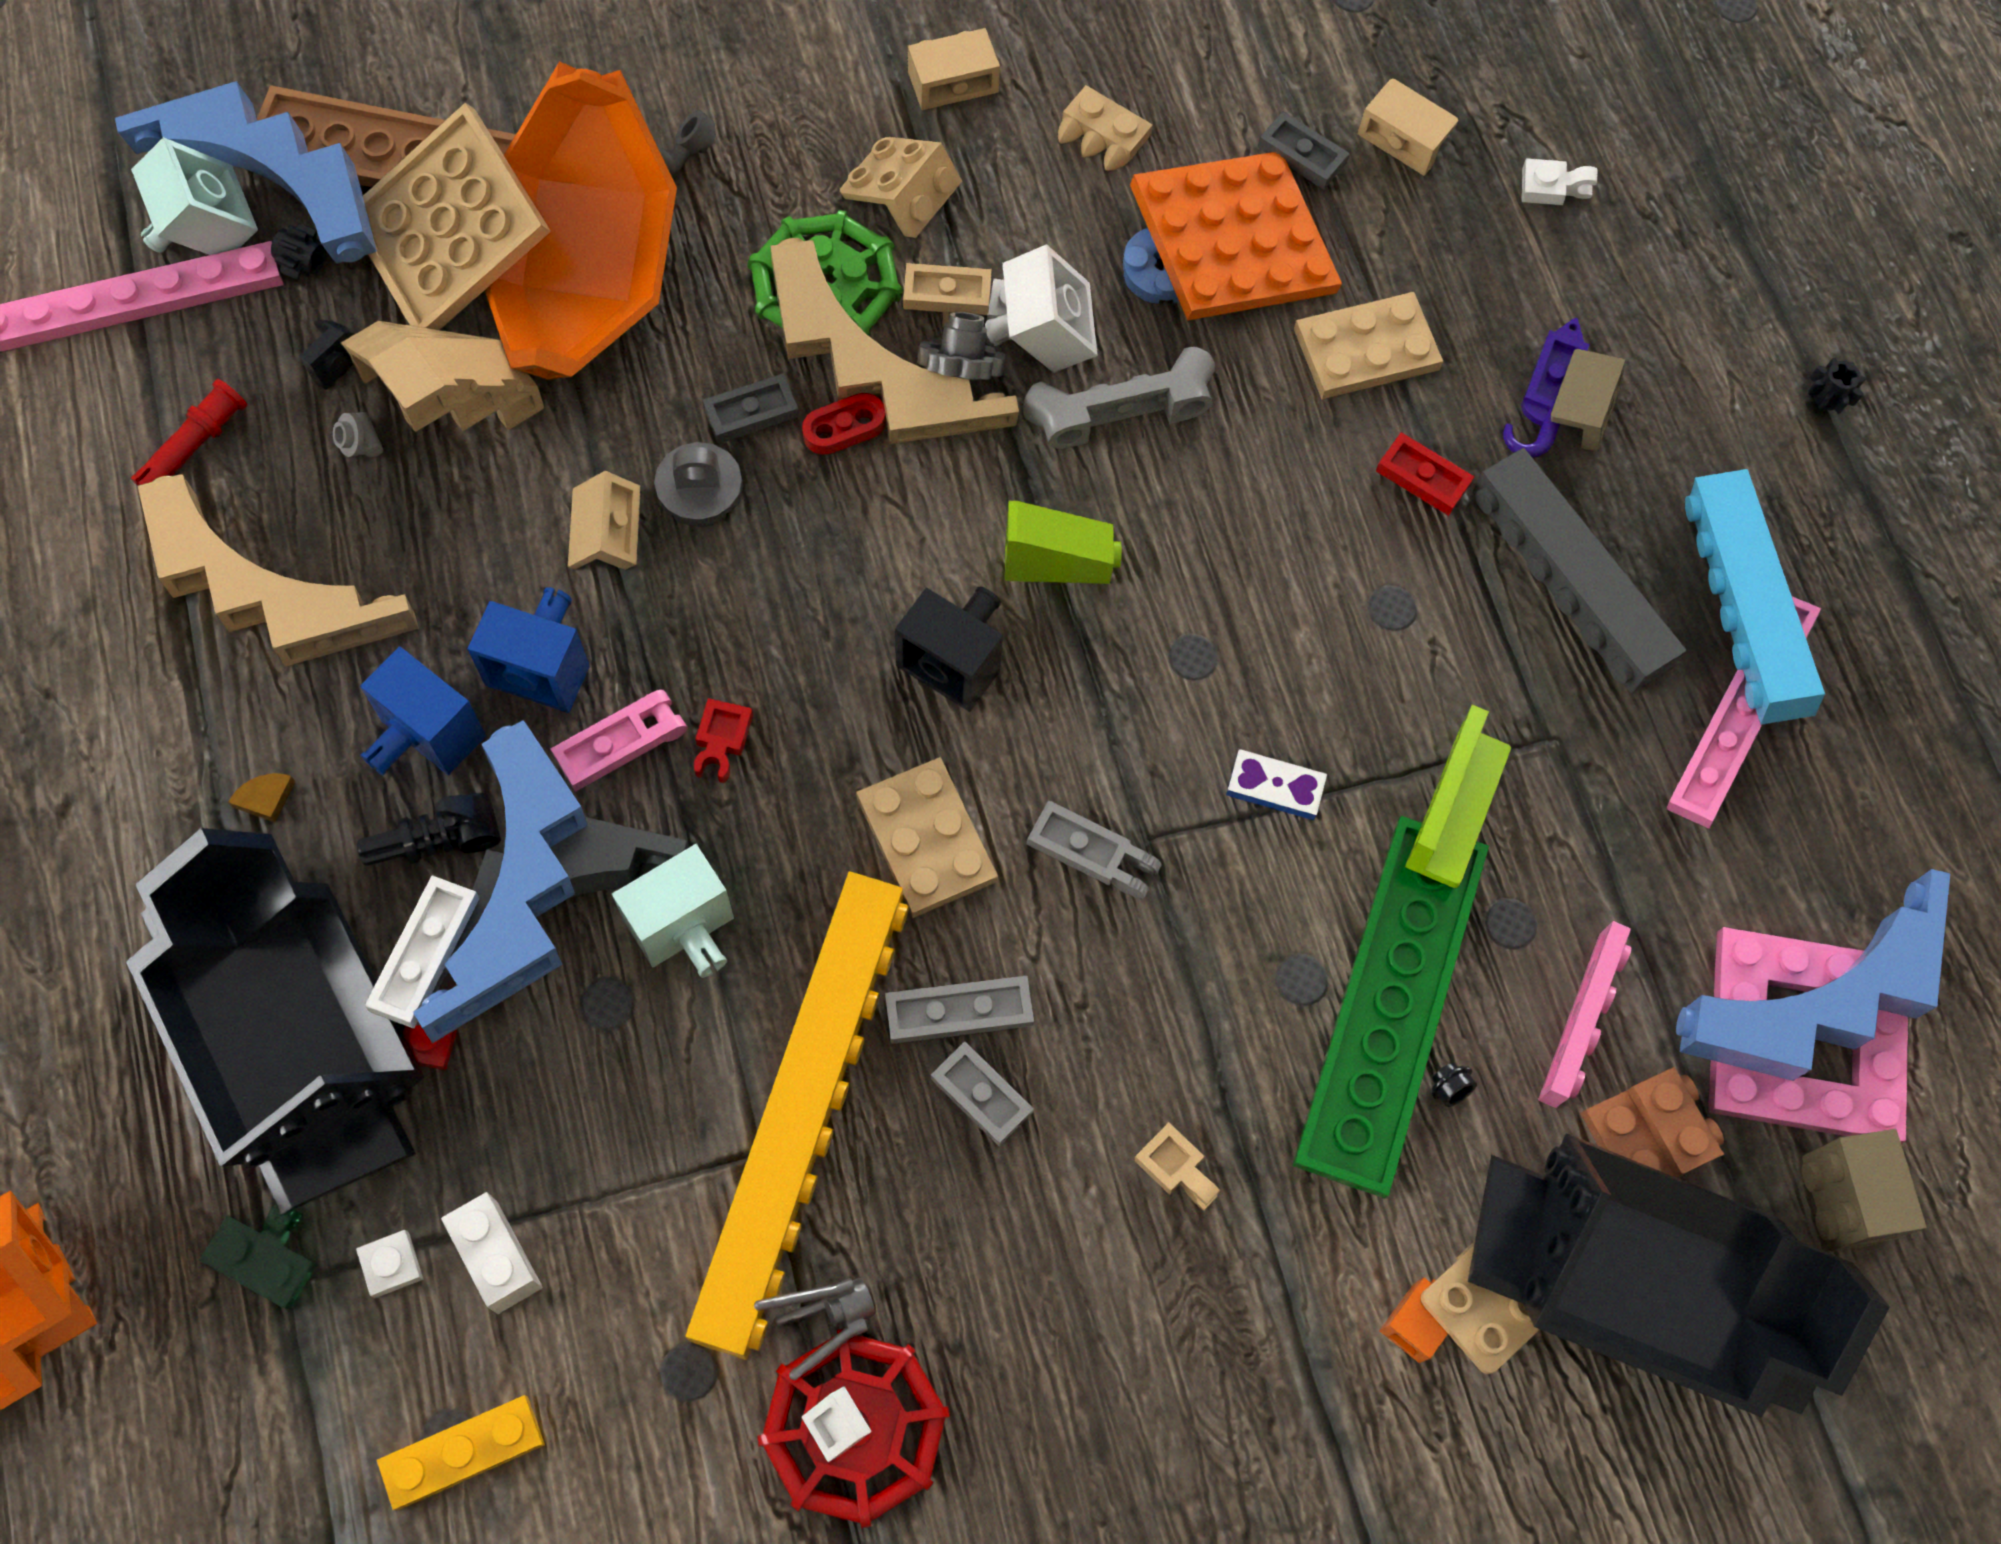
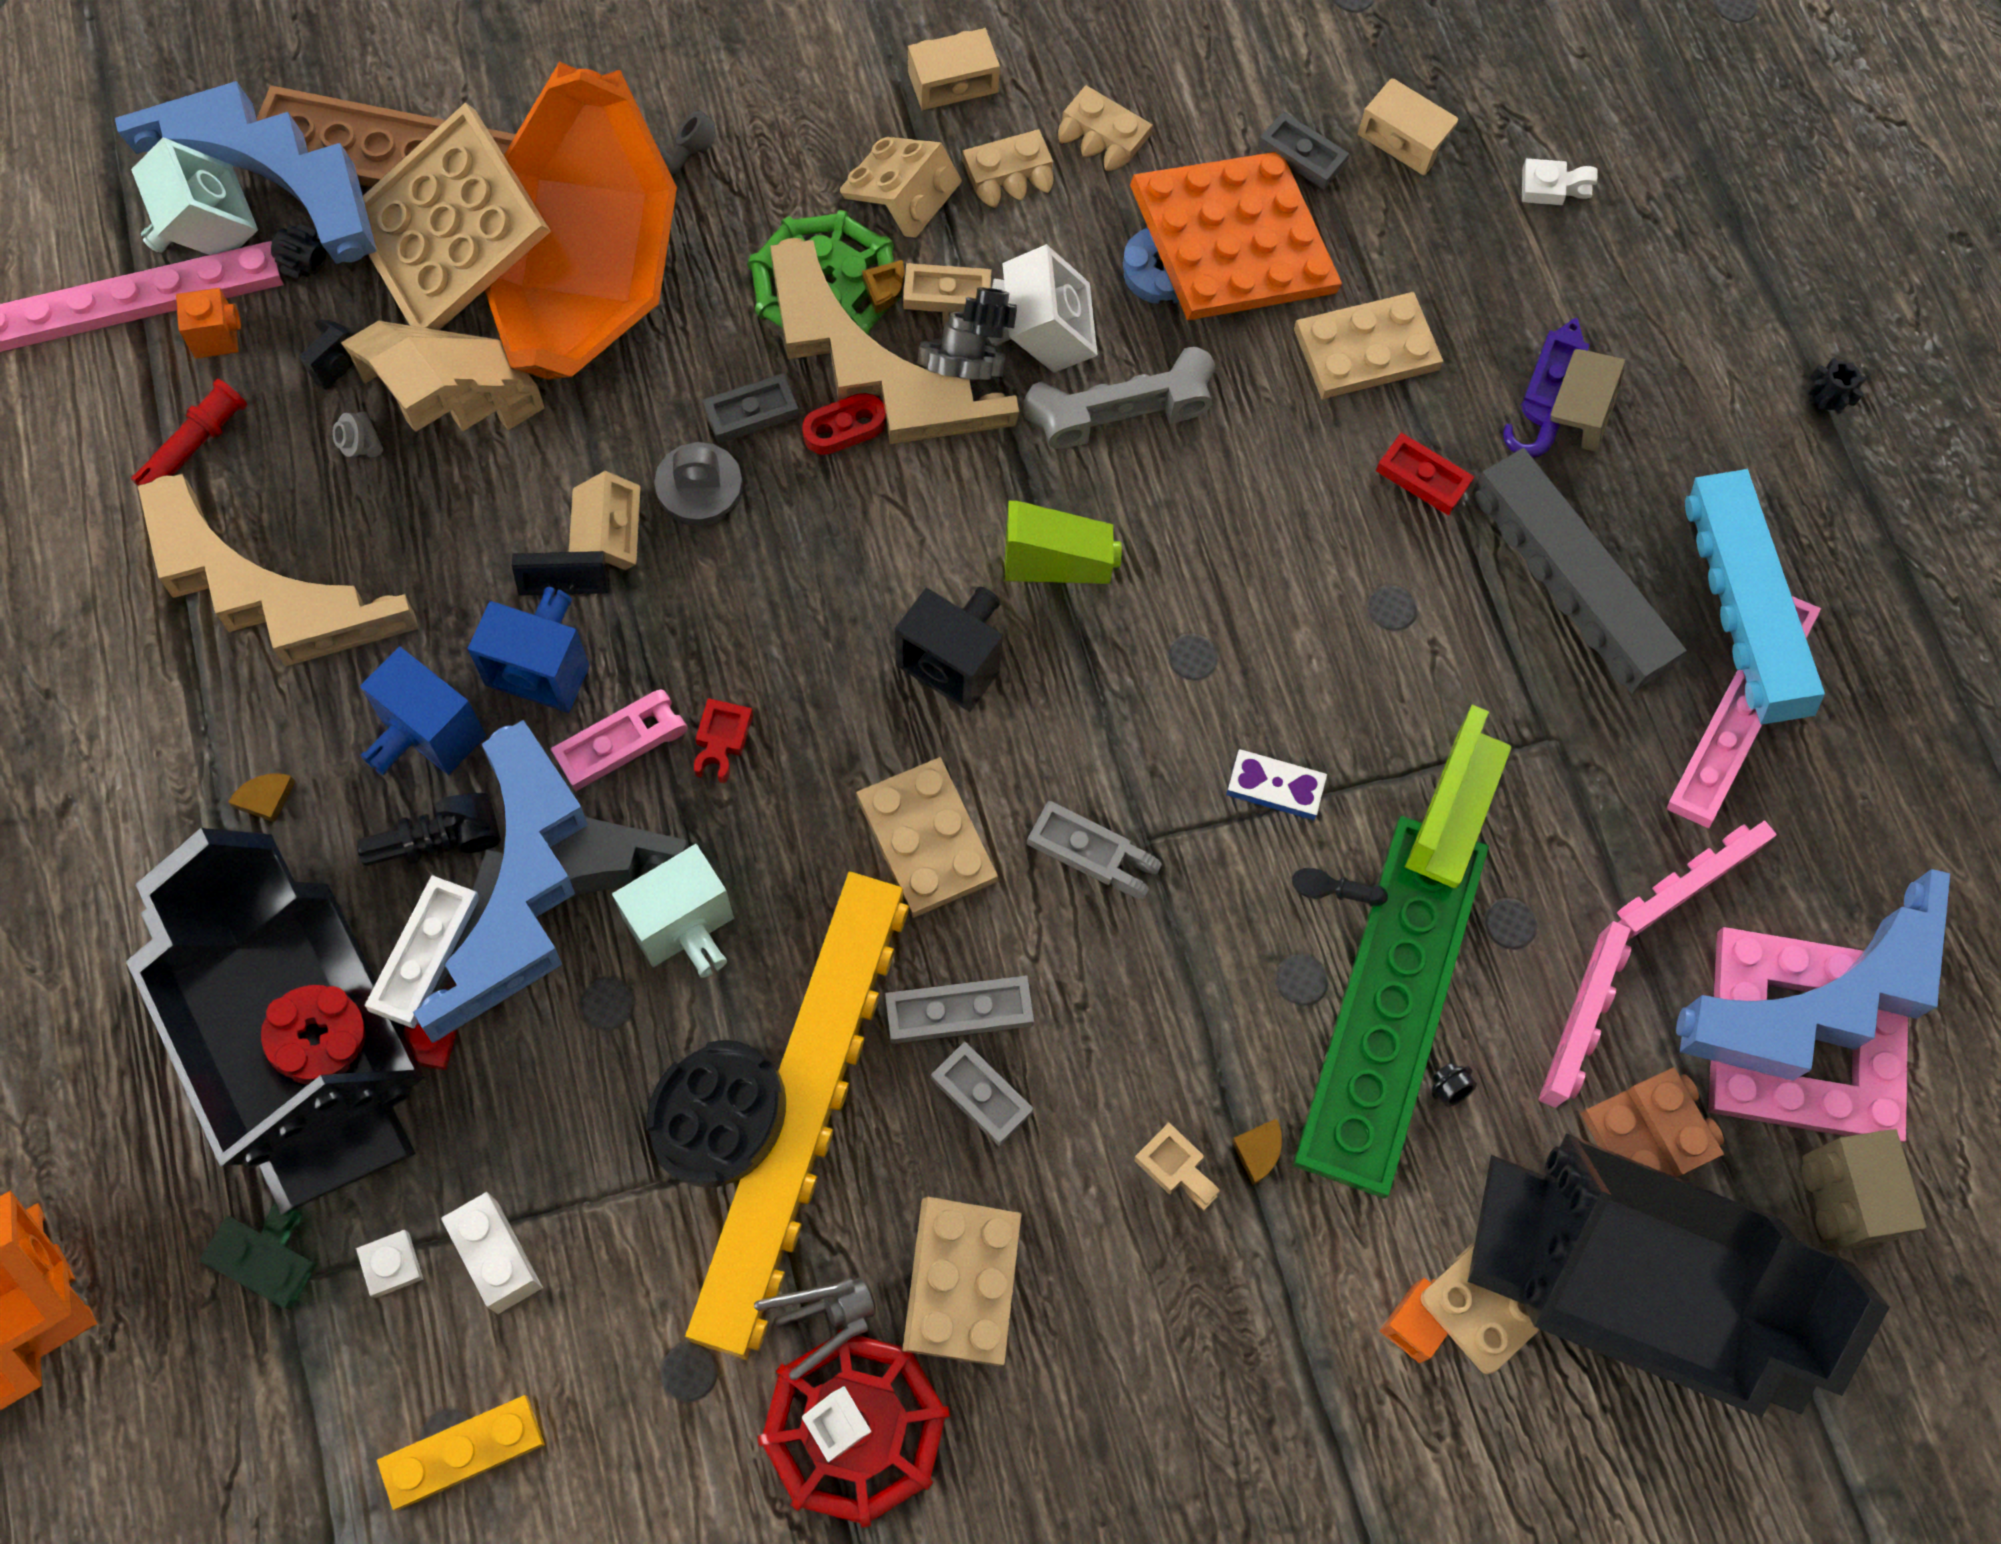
(208, 322): none -> orange brick
(290, 1017): none -> red plate
(560, 570): none -> black plate
(716, 1114): none -> black tile
(884, 284): none -> pearl gold tile
(962, 1282): none -> tan plate
(990, 312): none -> black gear
(1009, 165): none -> tan plate
(1259, 1149): none -> pearl gold tile
(1318, 884): none -> black piece
(1705, 870): none -> bright pink plate

